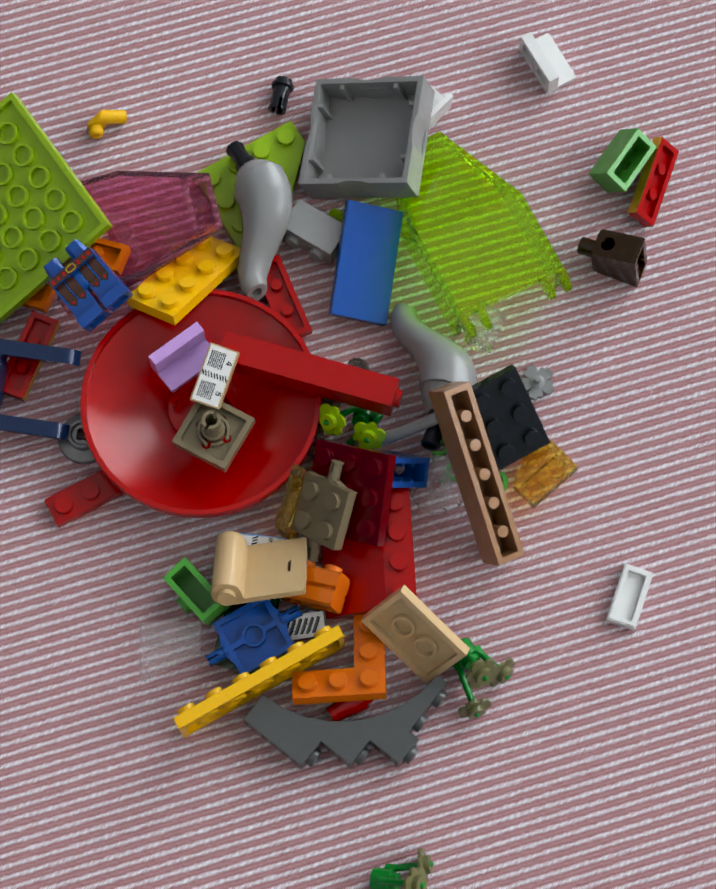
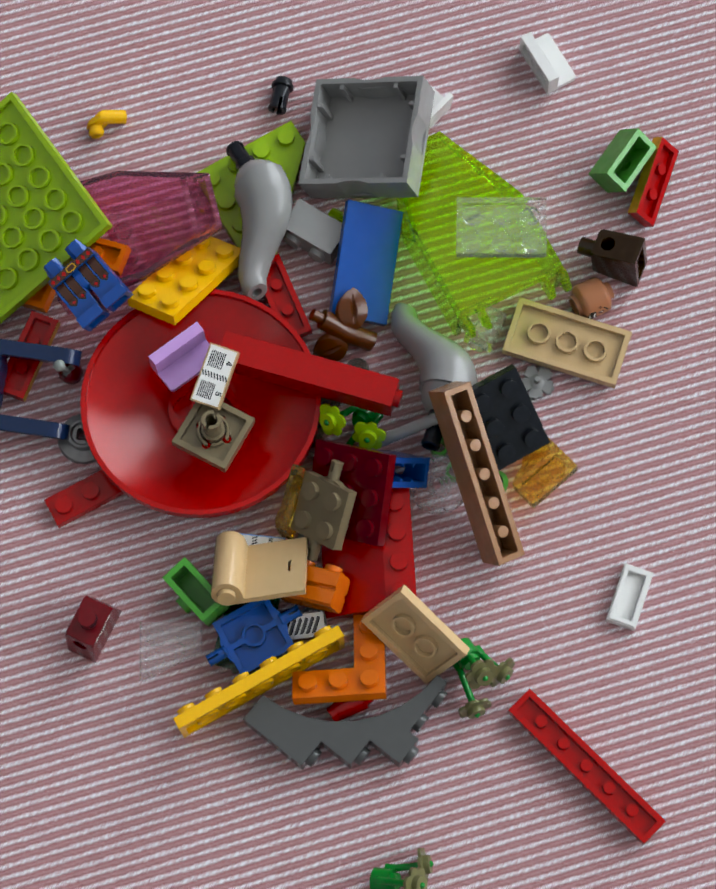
(72, 375): none -> dark red hinge
(91, 628): none -> dark red torso
(343, 327): none -> reddish brown plant
(501, 227): none -> clear plate
(566, 342): none -> tan plate
(586, 766): none -> red plate
(591, 298): none -> nougat head

